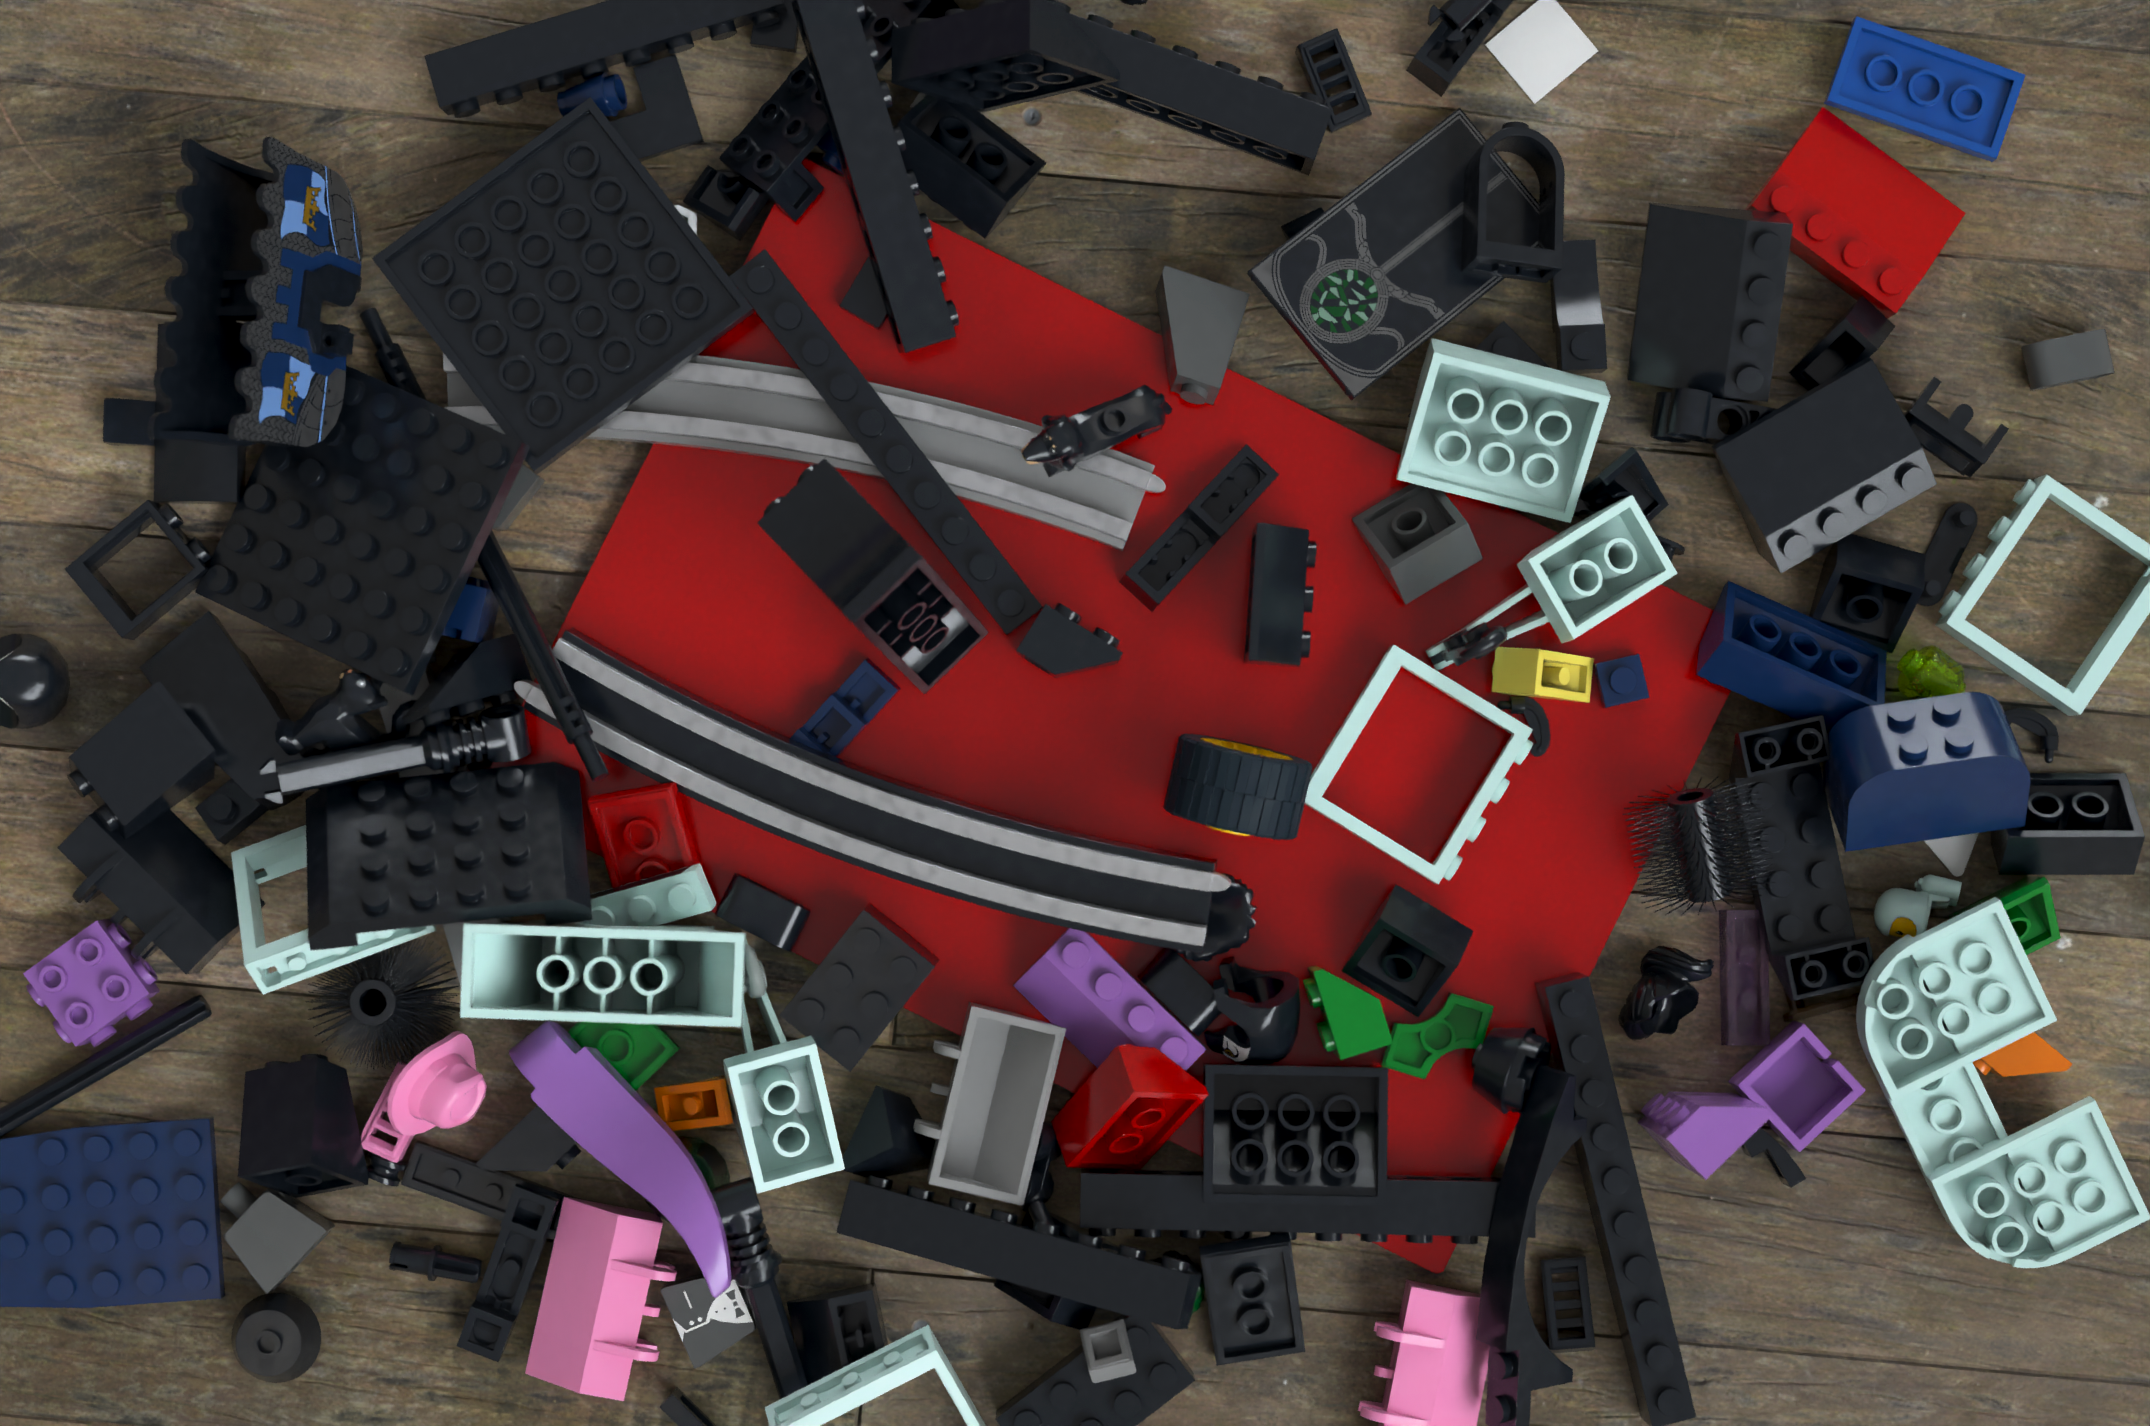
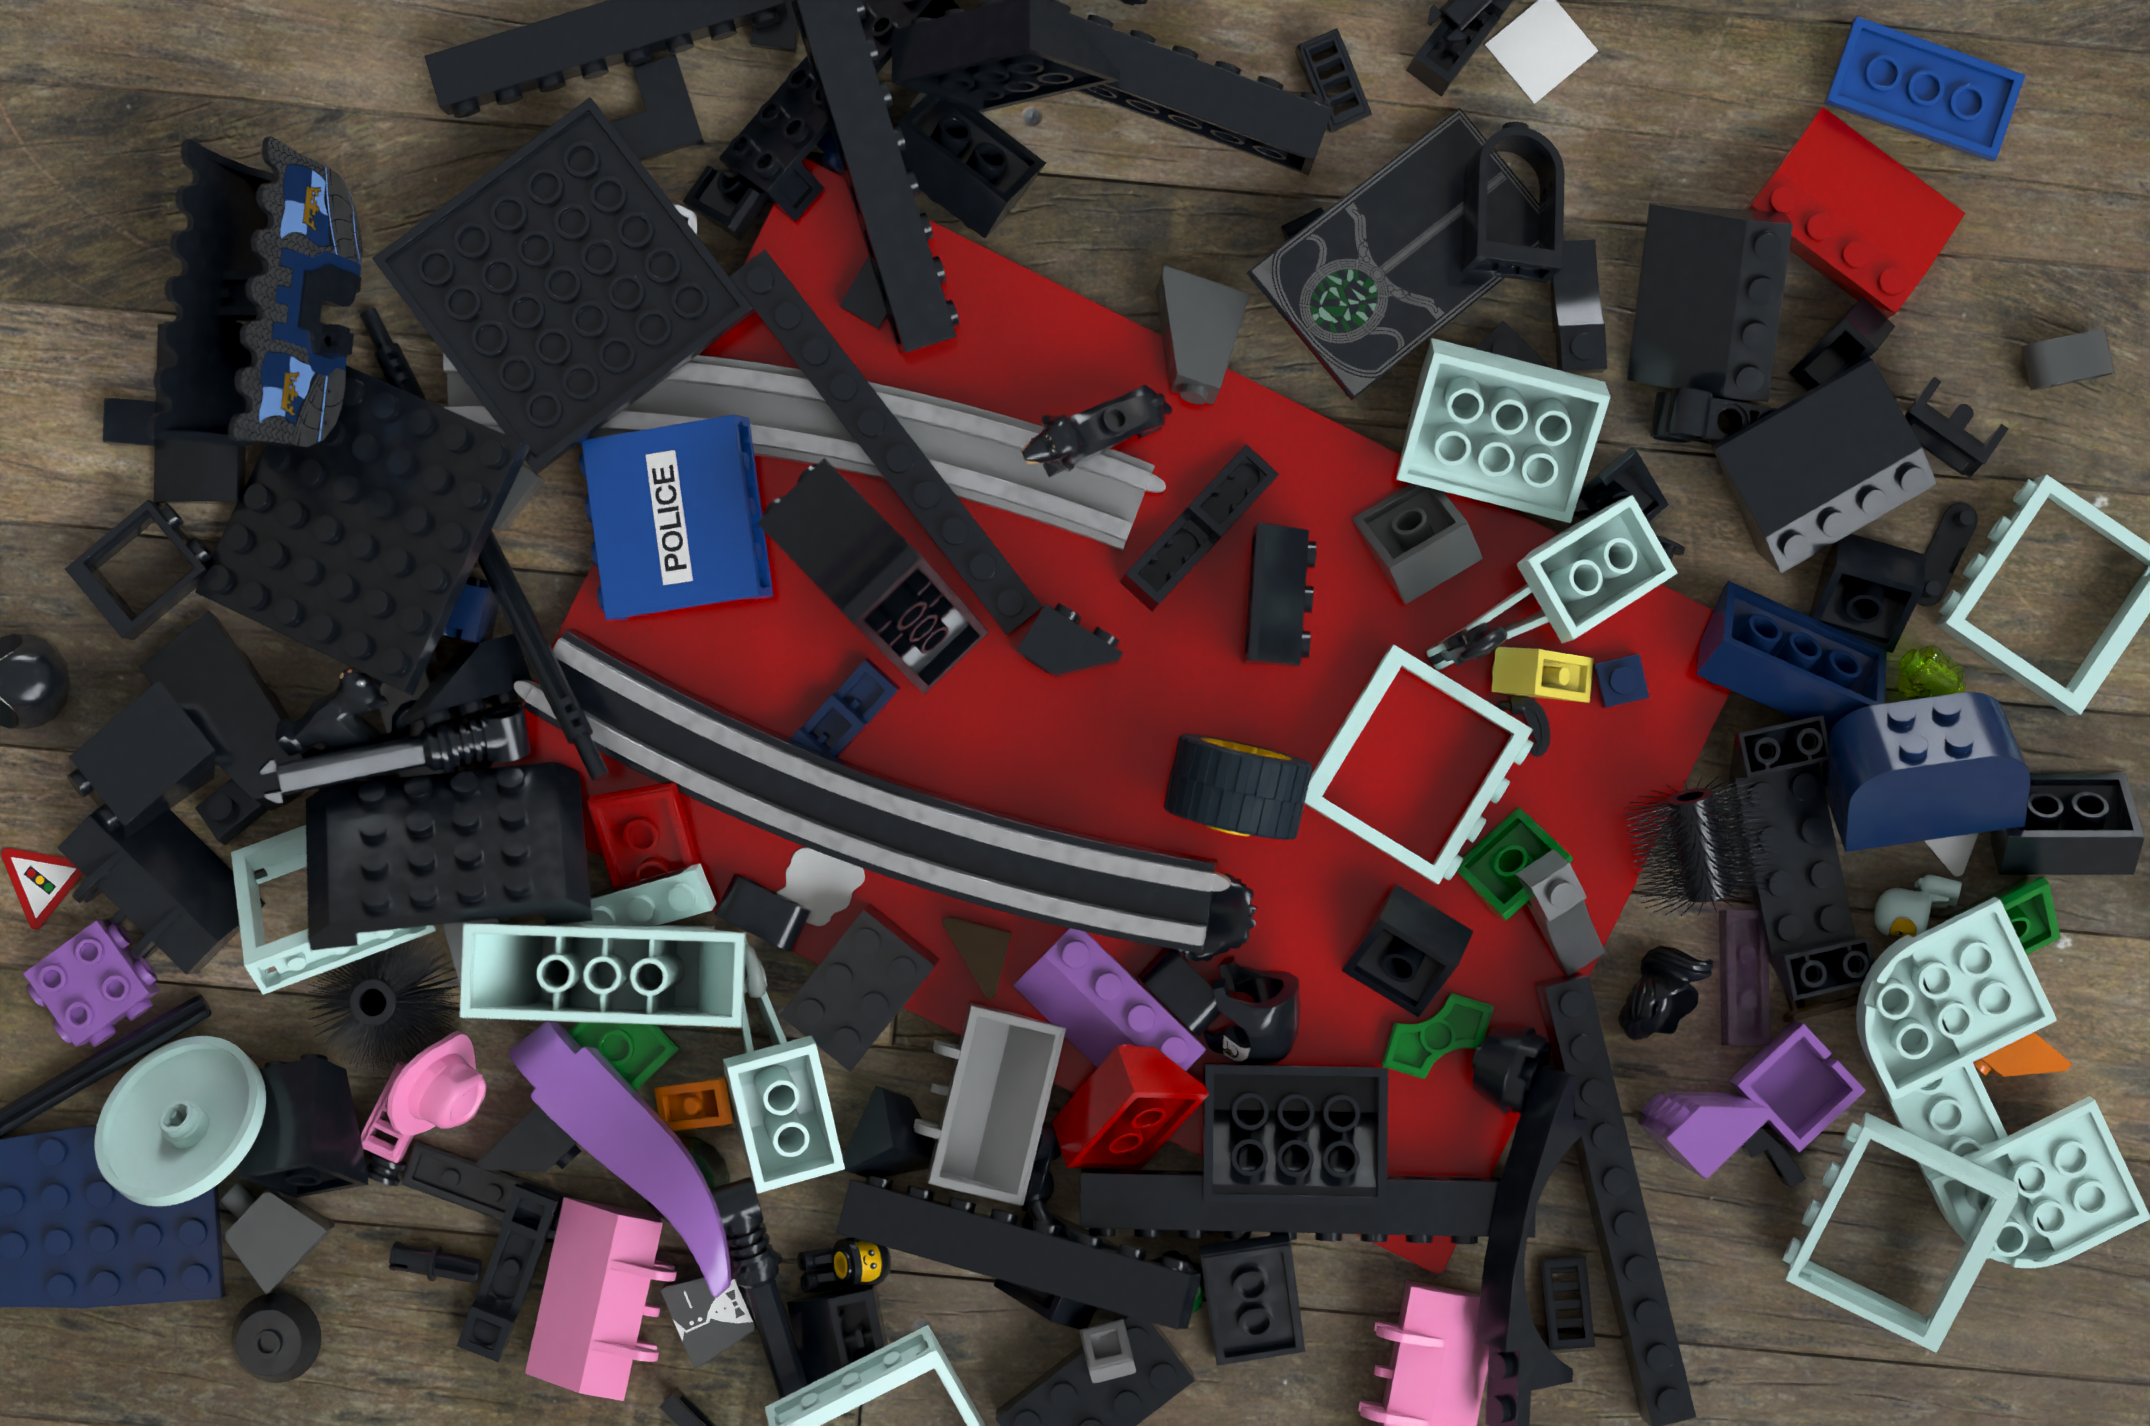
(39, 882): none -> sticker
(180, 1121): none -> light aqua dish
(605, 91): dark blue cone -> none
(676, 517): none -> blue panel
(821, 884): none -> white sticker
(848, 1265): none -> black piece
(981, 949): none -> dark brown slope
(1350, 1015): green slope -> none
(1497, 858): none -> green slope
(1560, 911): none -> dark grey slope
(1866, 1303): none -> light aqua window
(2038, 725): black piece -> none

